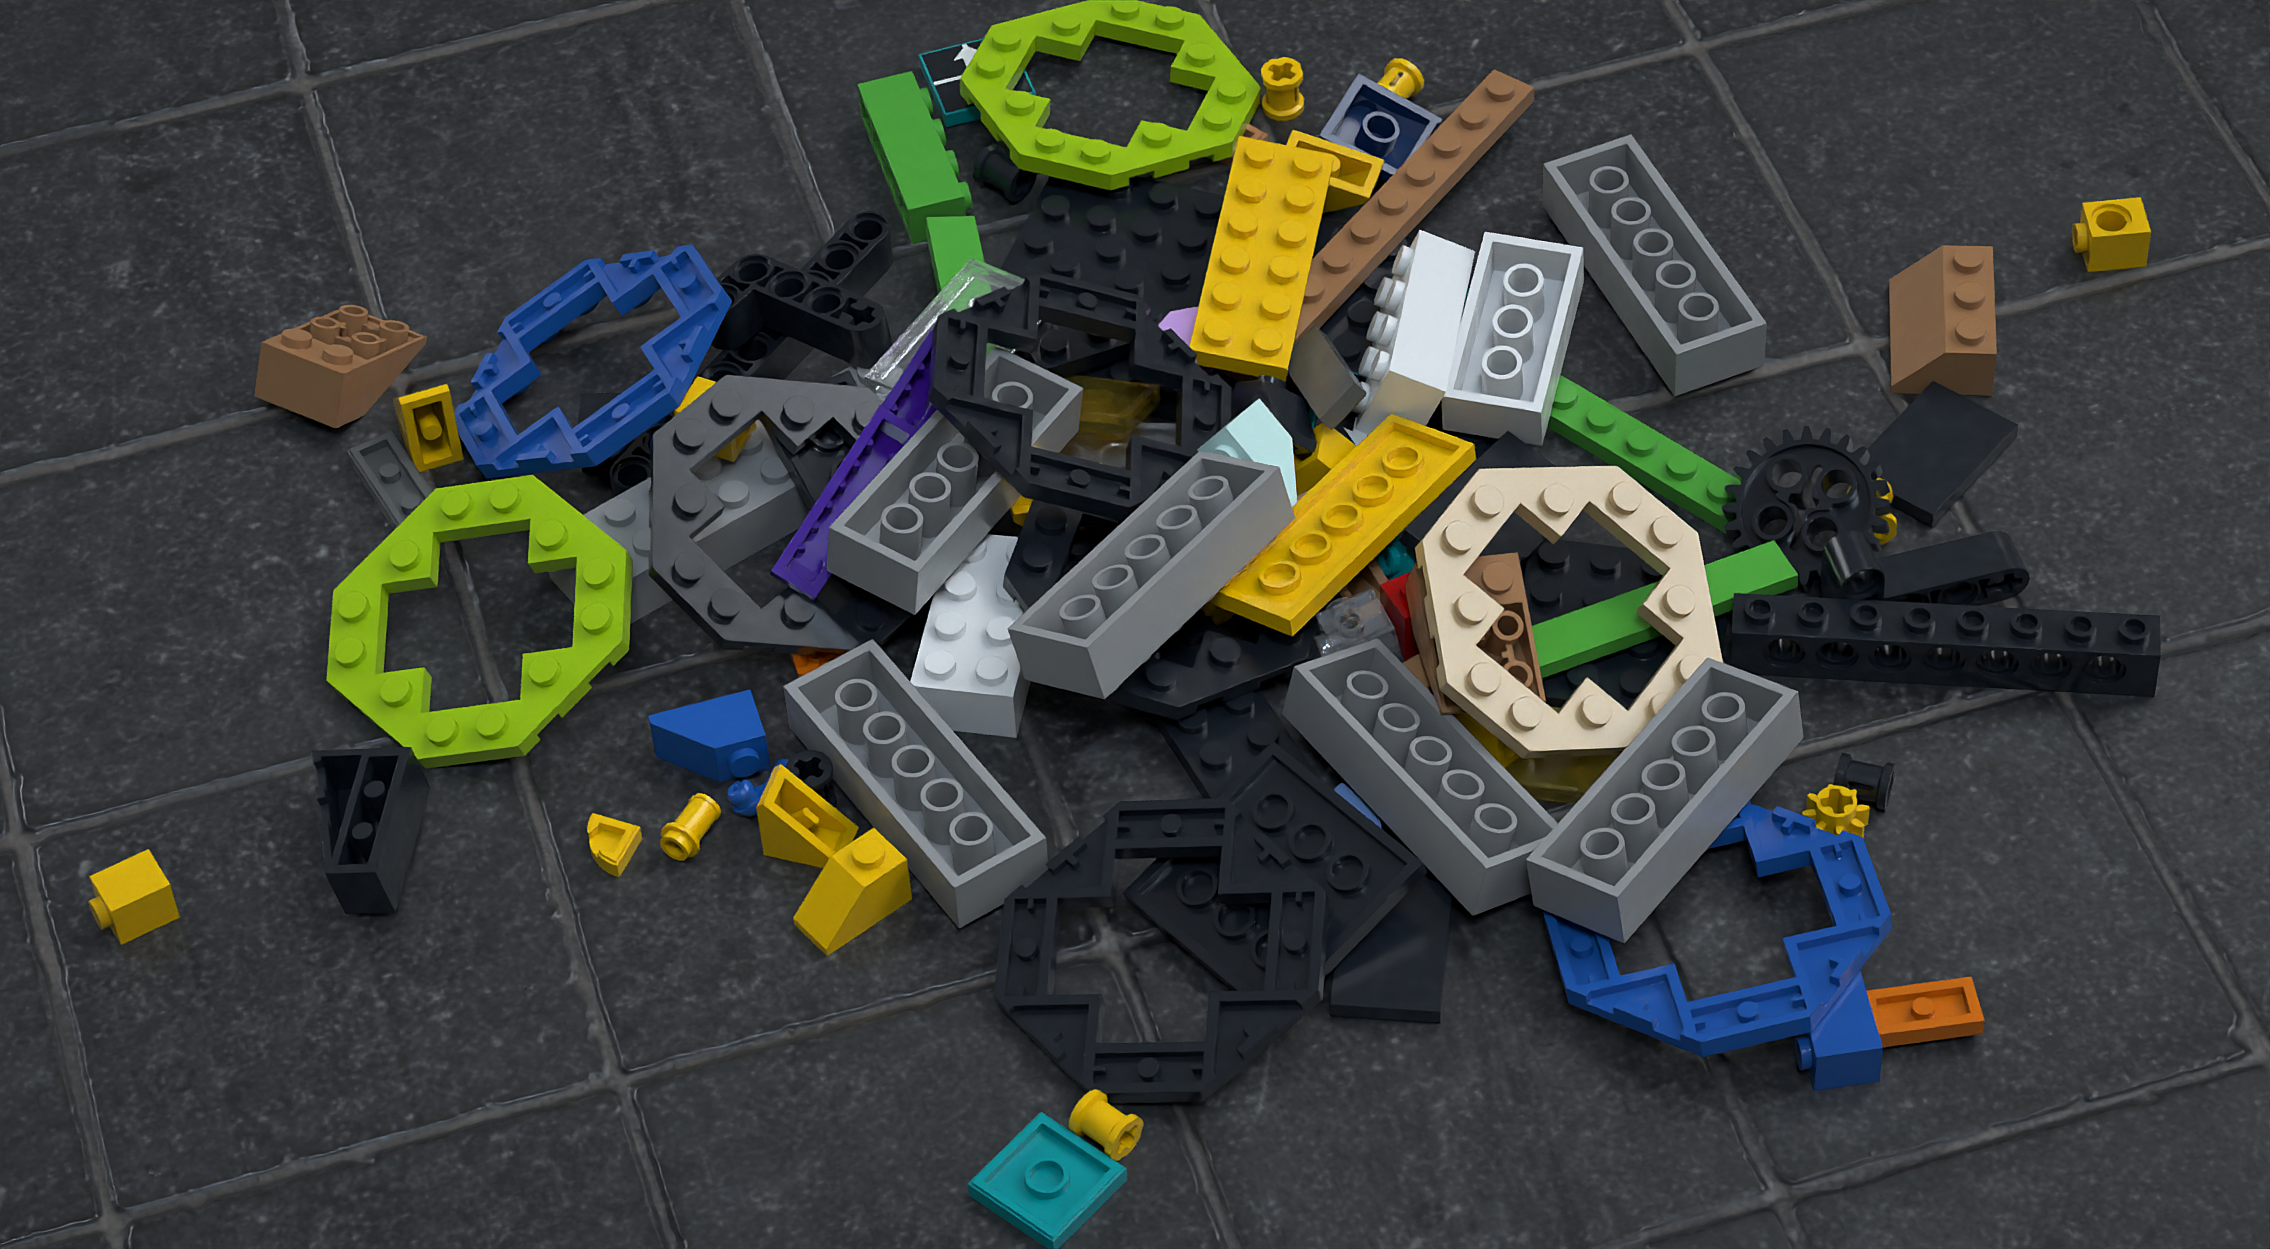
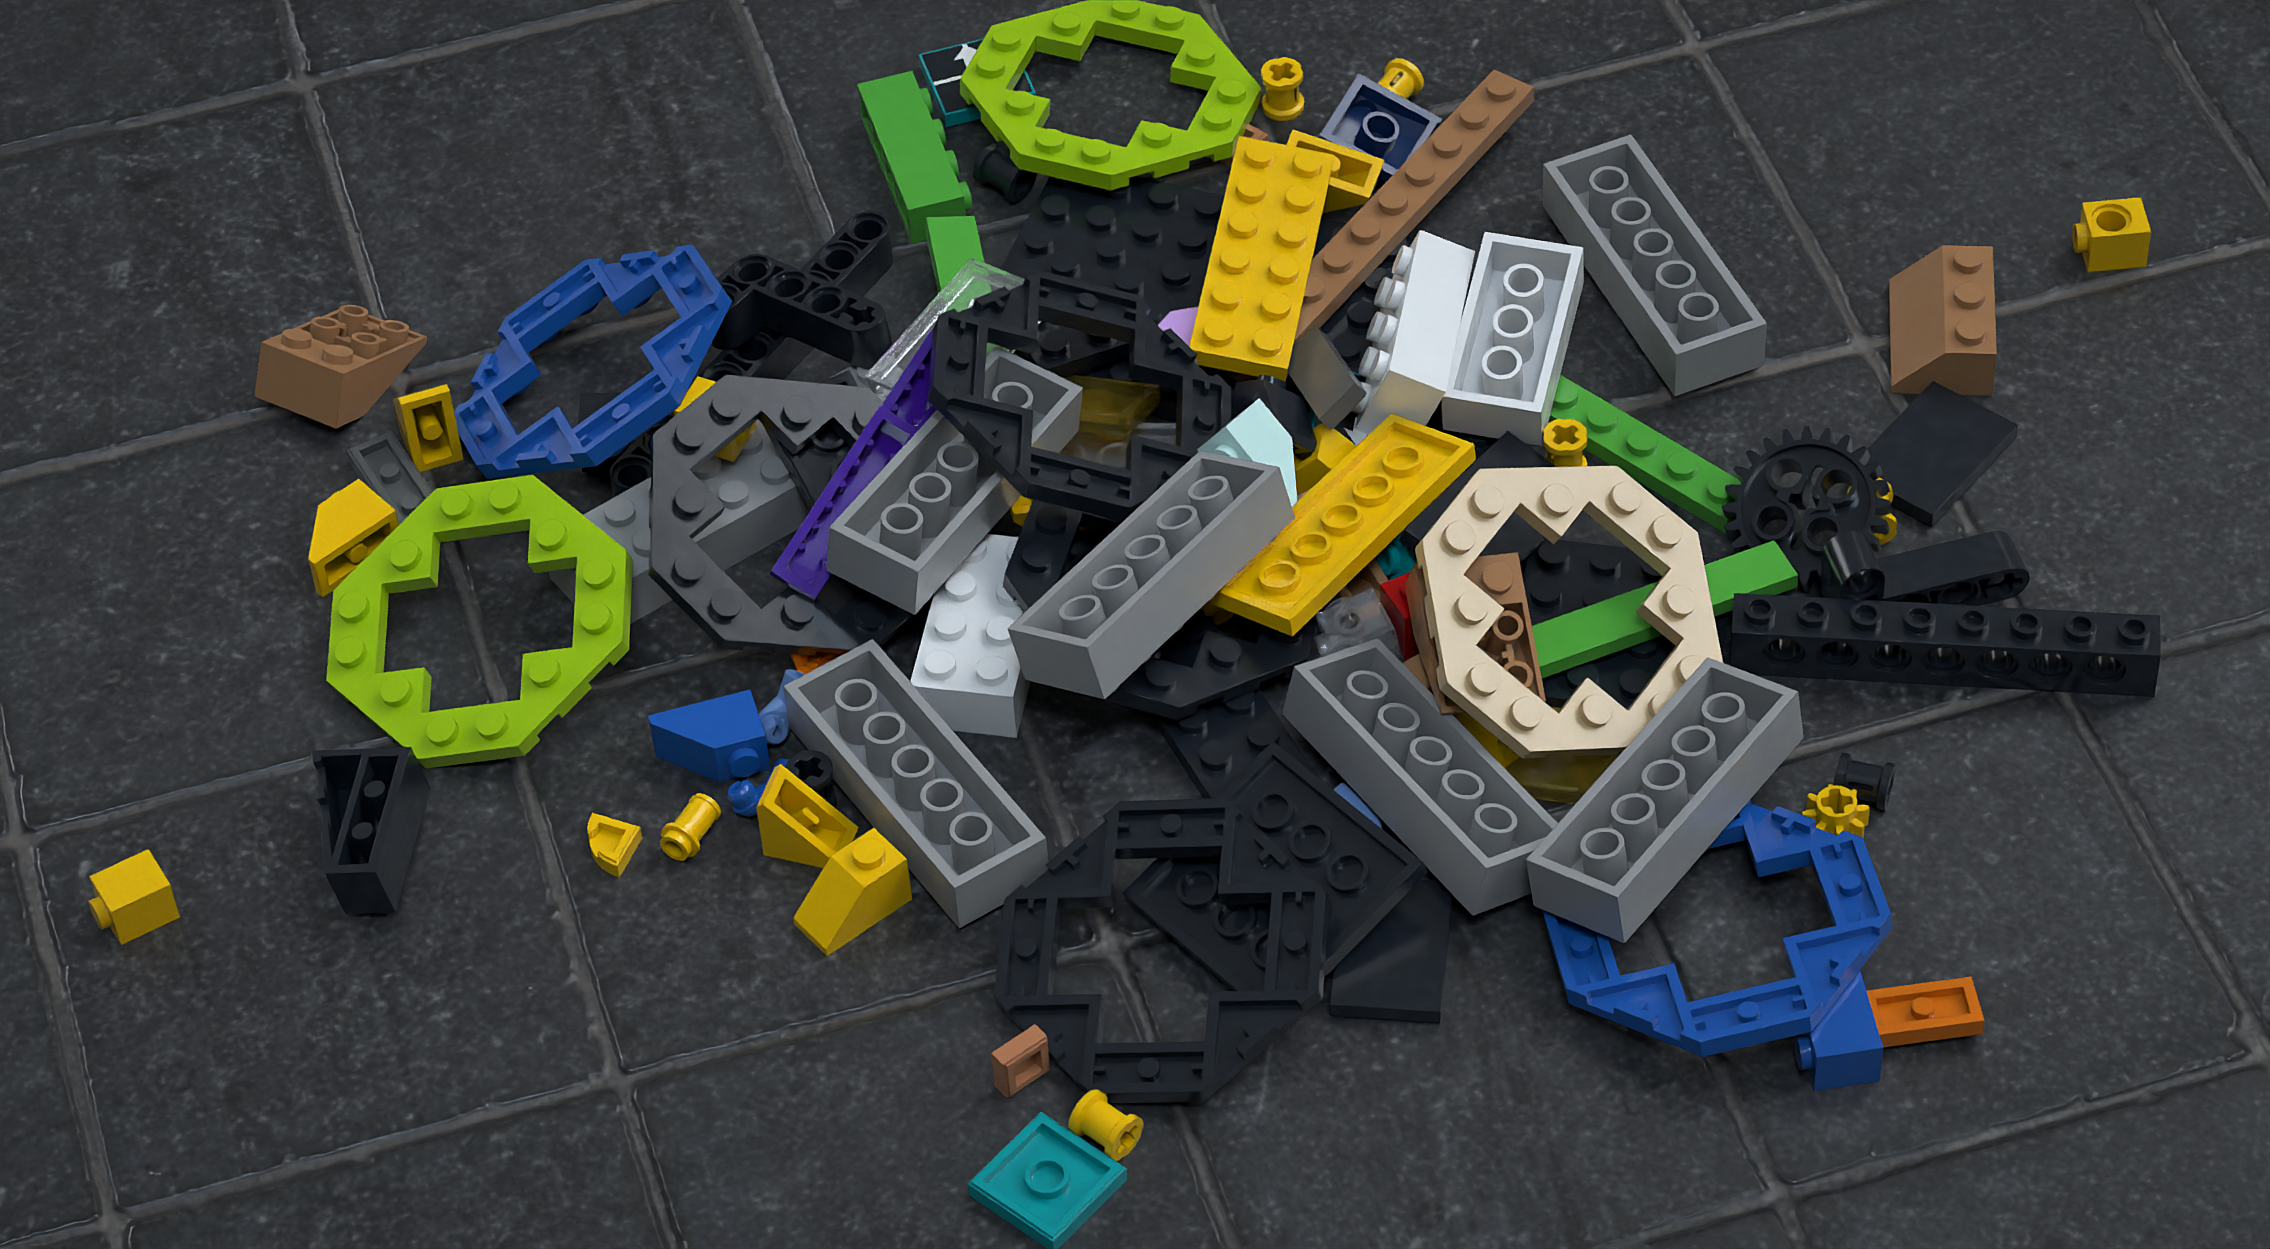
(346, 532): none -> yellow slope
(774, 715): none -> medium blue arm
(1020, 1061): none -> nougat tile
(1565, 442): none -> yellow bush

